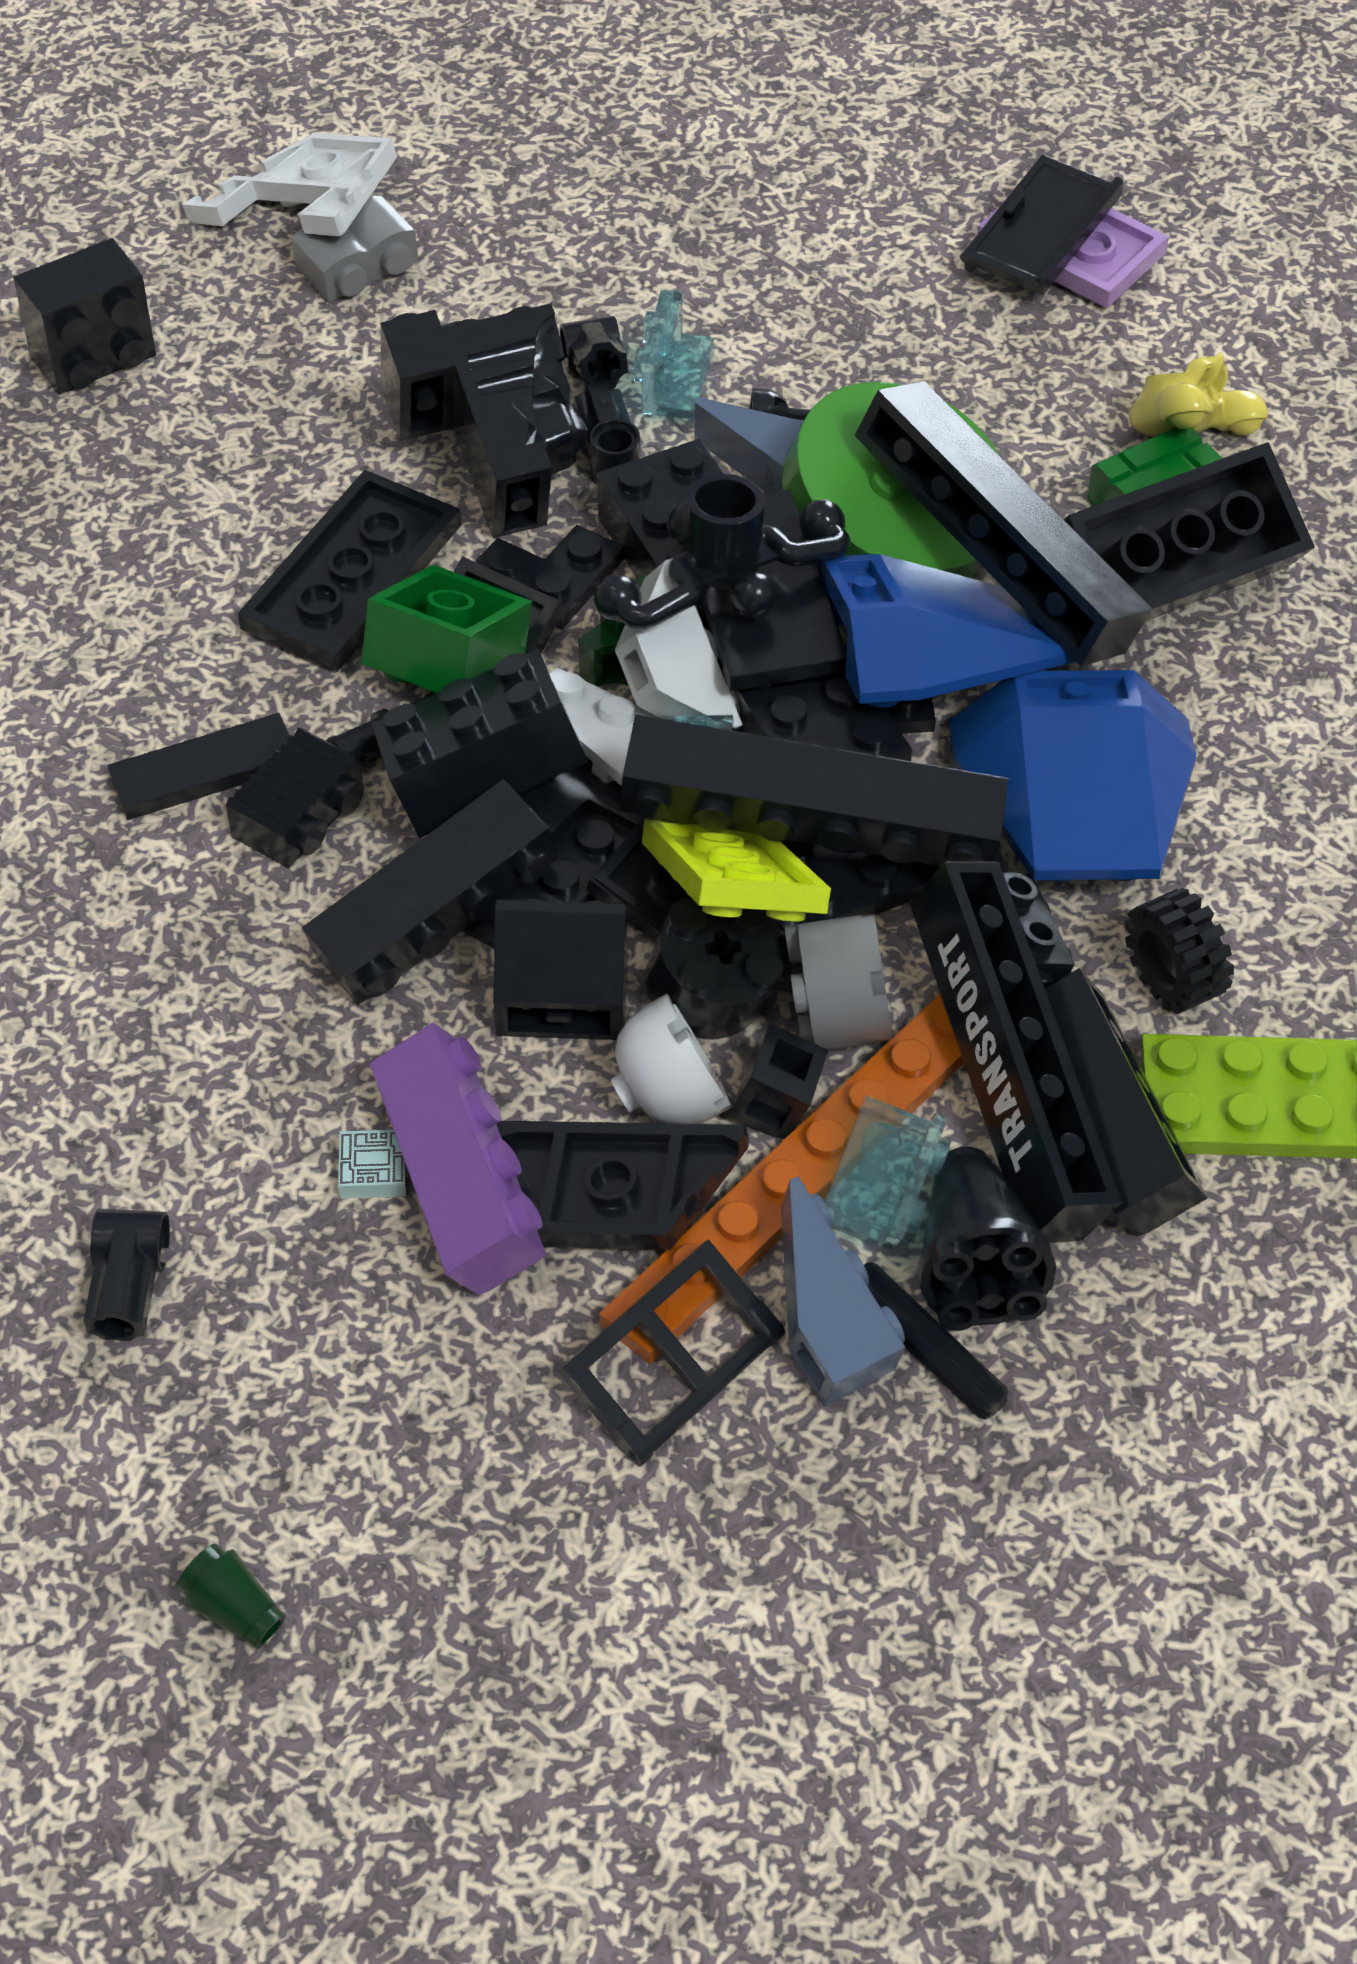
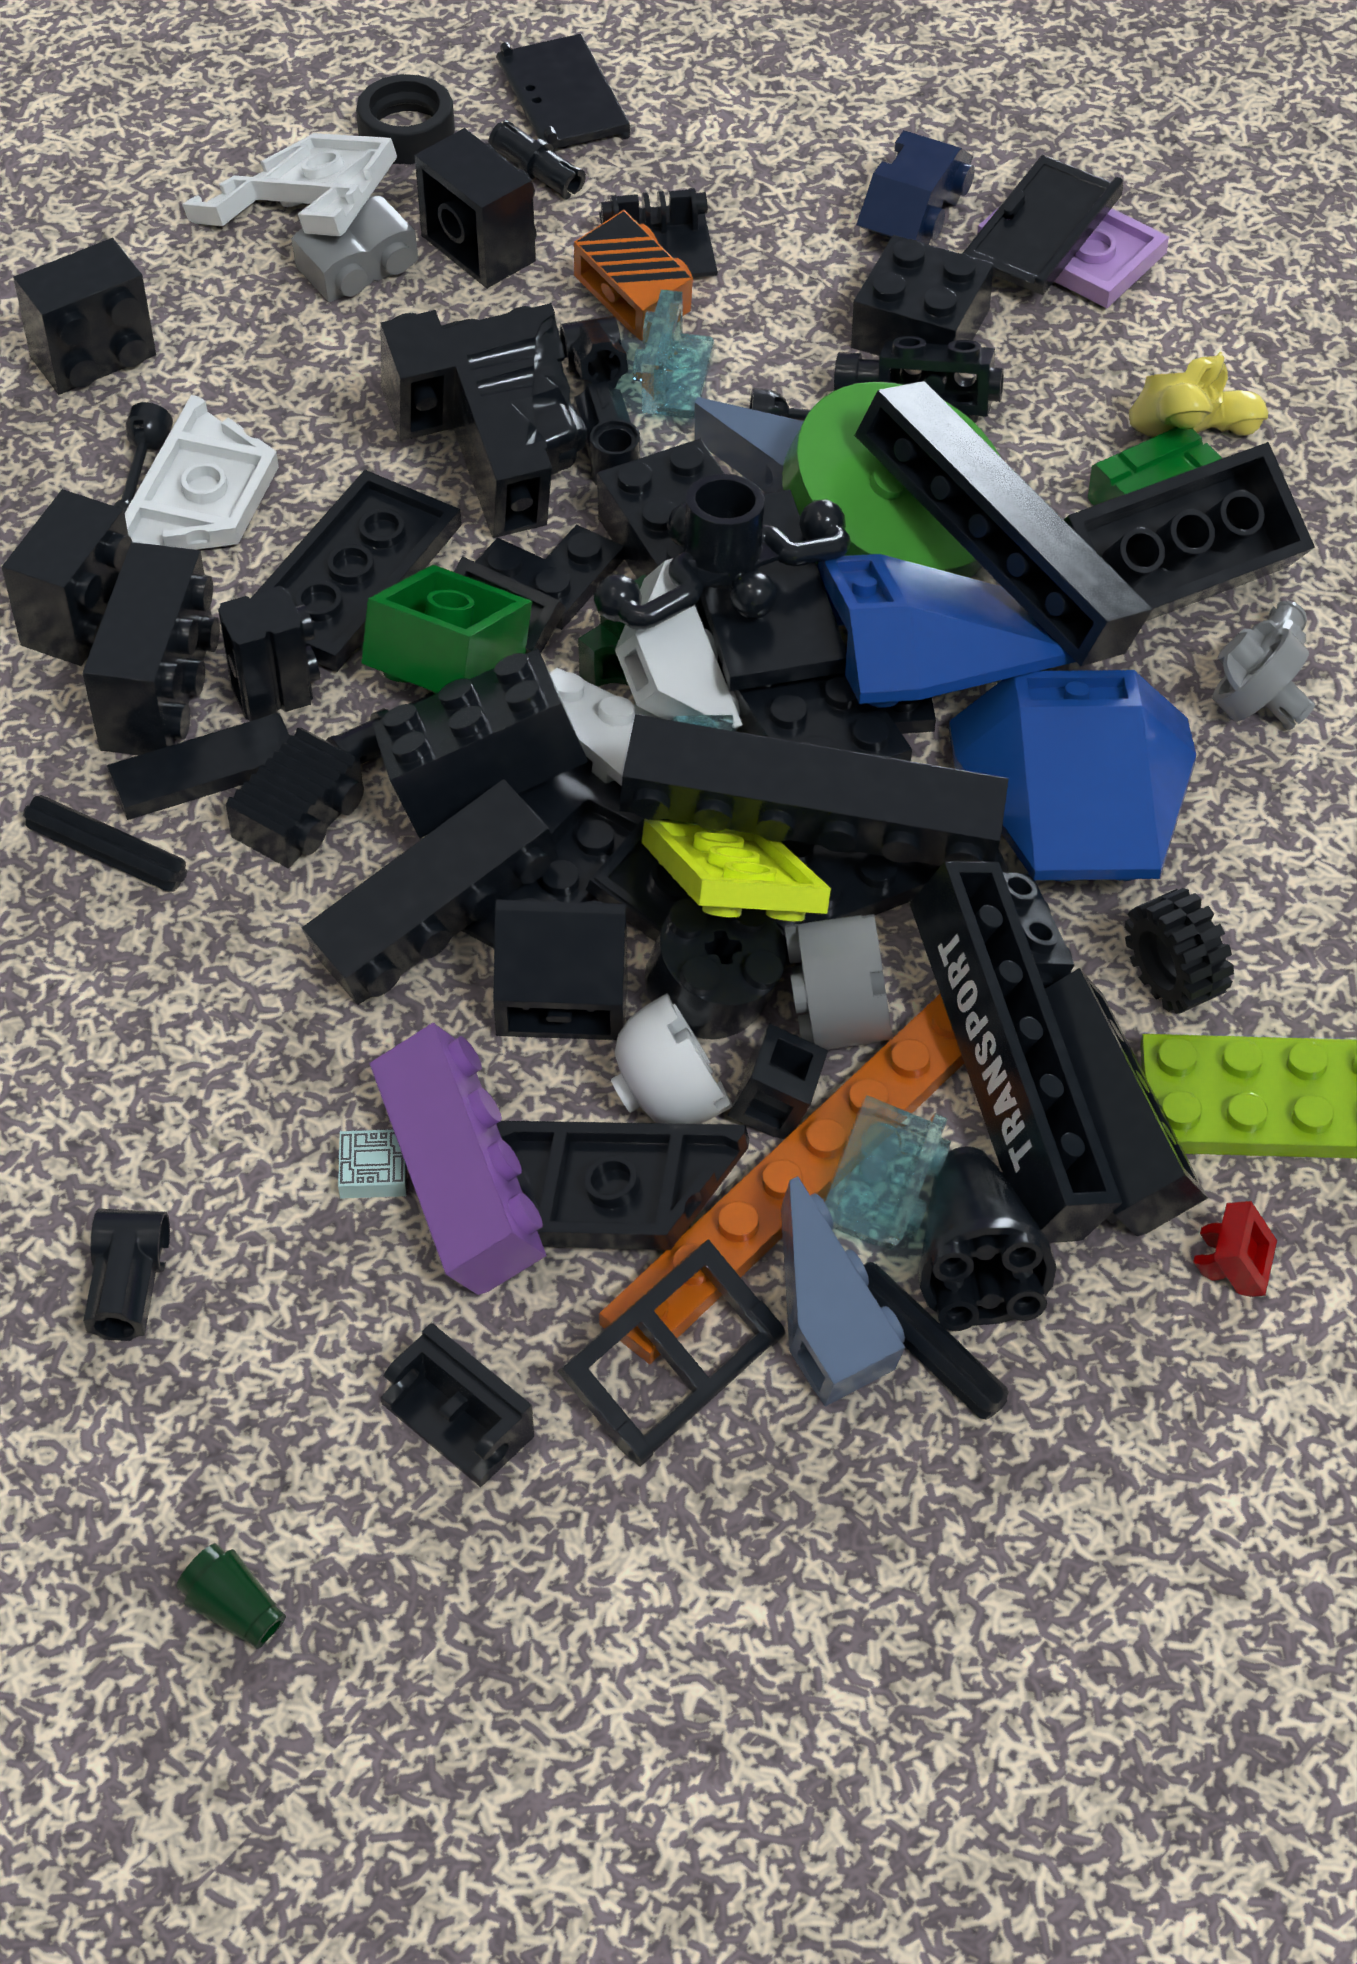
(66, 575): none -> black brick
(105, 843): none -> black axle
(145, 429): none -> black hinge
(151, 650): none -> black brick
(201, 483): none -> white wing
(268, 652): none -> black brick
(401, 94): none -> black tyre
(458, 1405): none -> black hinge
(476, 207): none -> black brick
(537, 159): none -> black pin
(563, 91): none -> black door
(628, 270): none -> orange brick
(677, 227): none -> black hinge
(909, 193): none -> dark blue brick
(921, 295): none -> black brick
(938, 367): none -> black brick
(1242, 1250): none -> red tile
(1262, 667): none -> light grey pin

